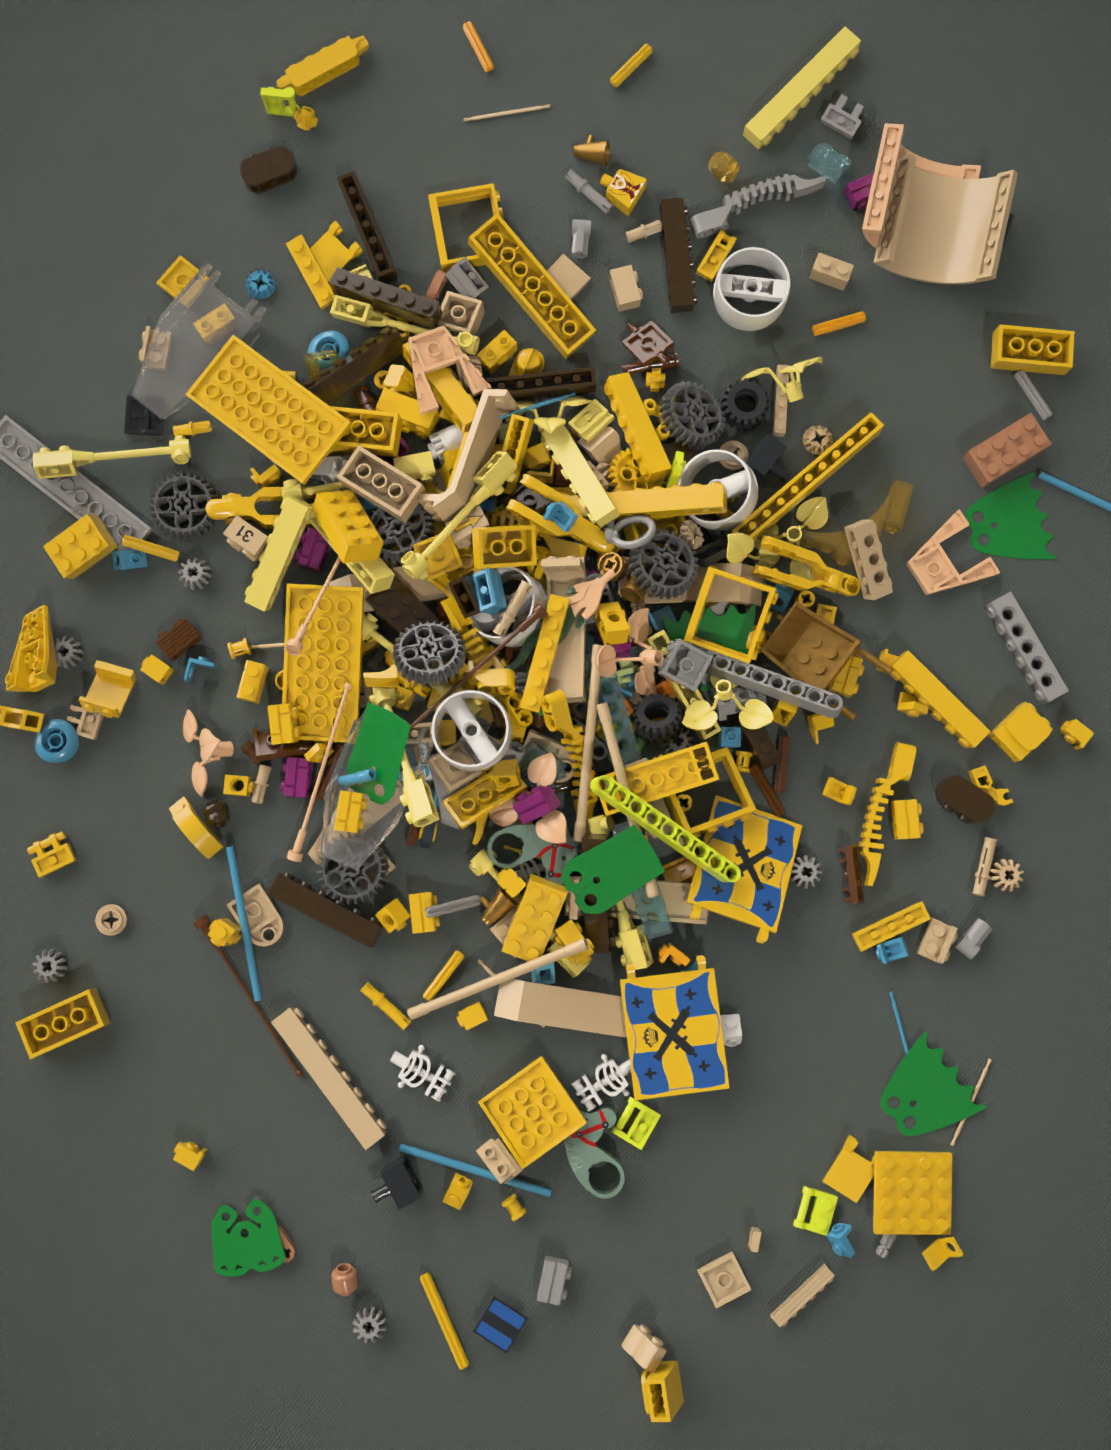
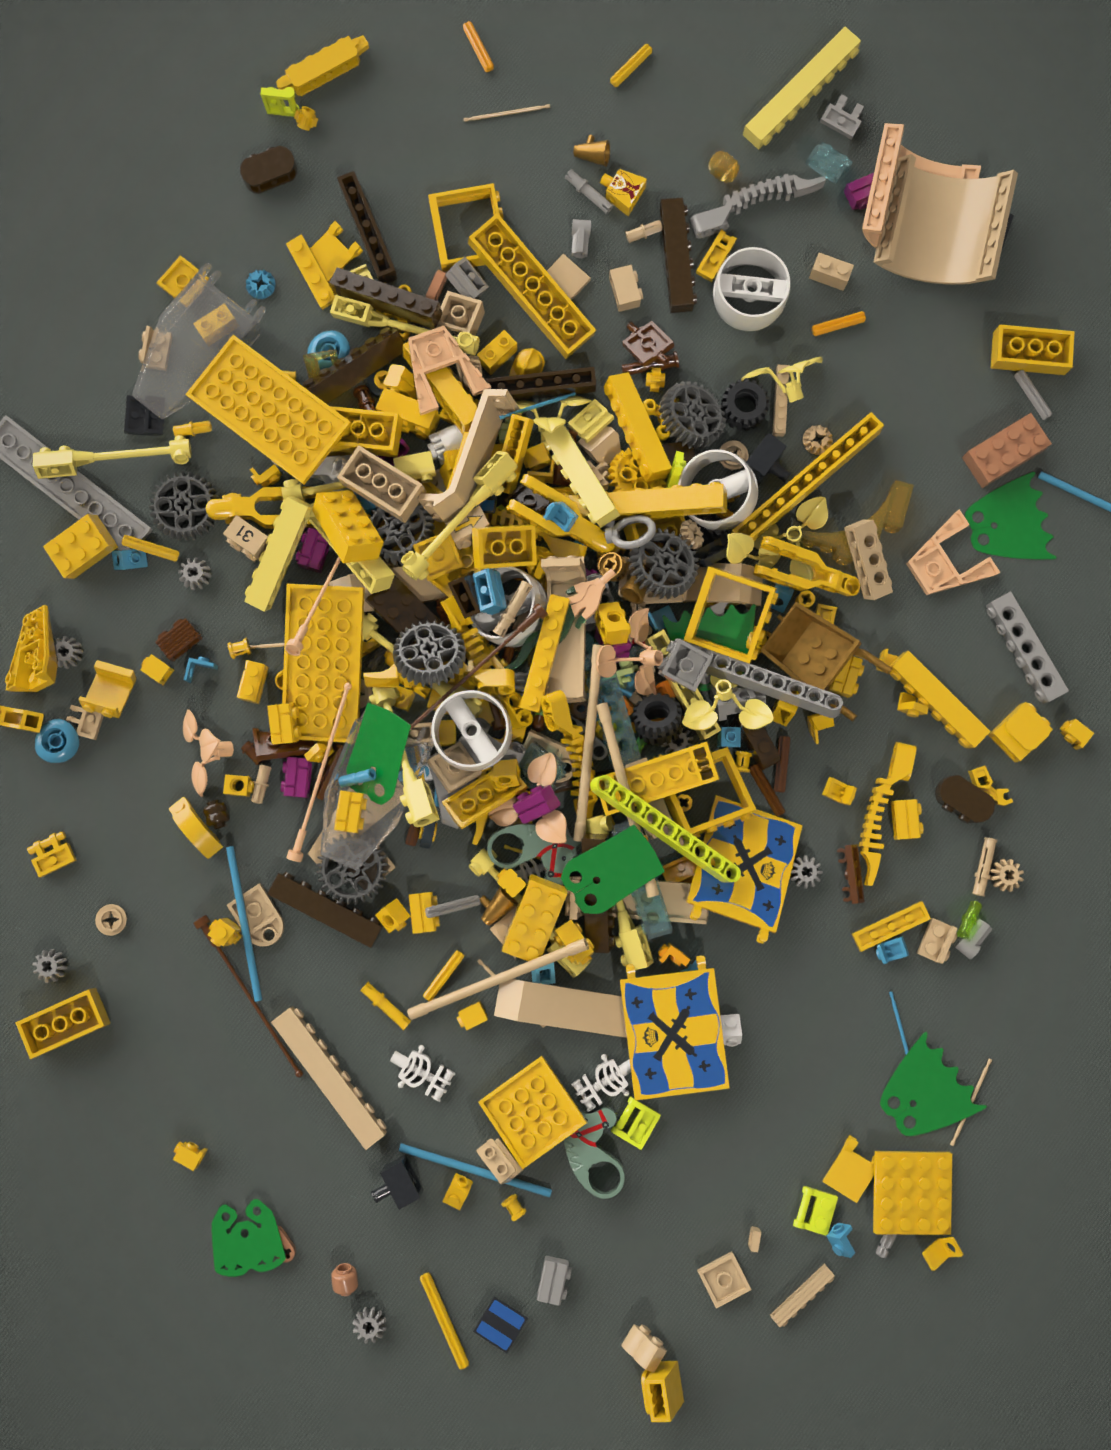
(969, 919): none -> clear neon green pin

